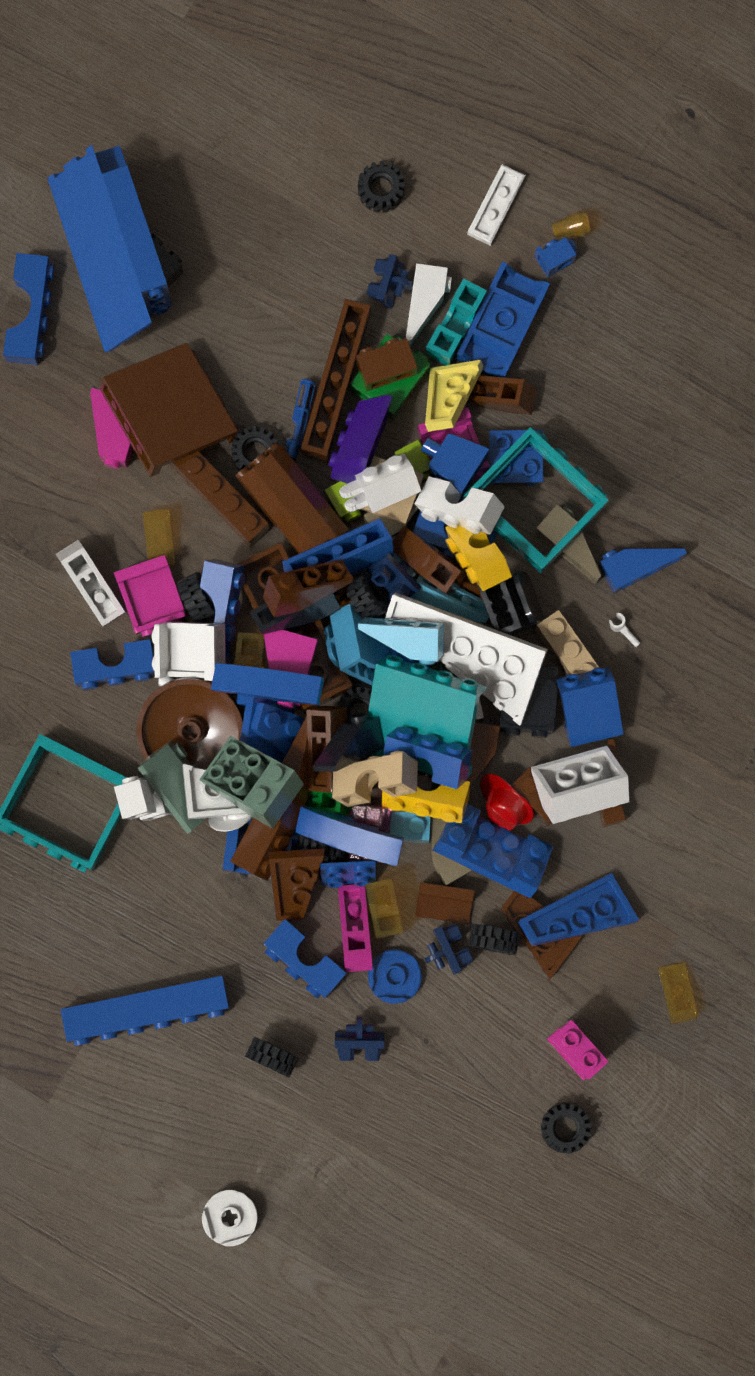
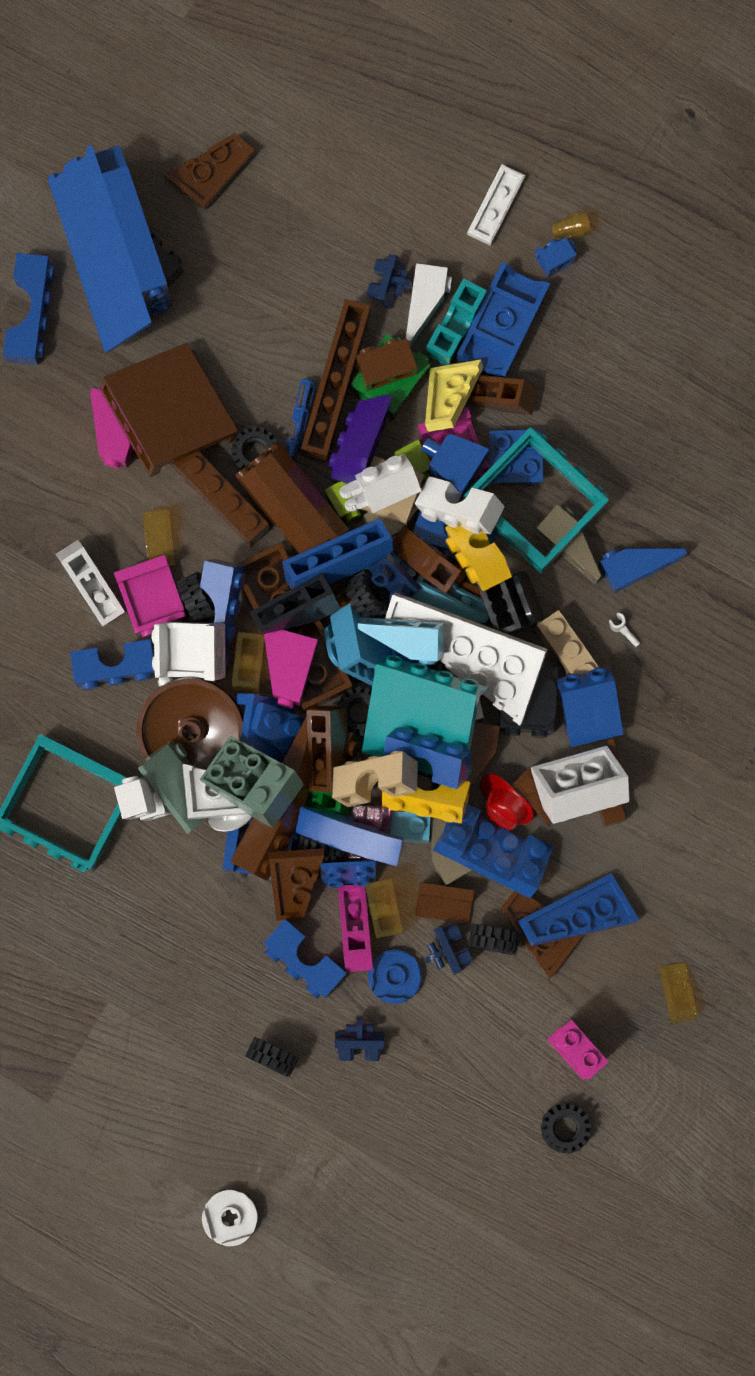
(145, 1009): blue brick -> none
(210, 172): none -> reddish brown wing
(267, 684): blue slope -> none
(302, 587): reddish brown slope -> none
(351, 743): black slope -> none
(386, 172): black tyre -> none

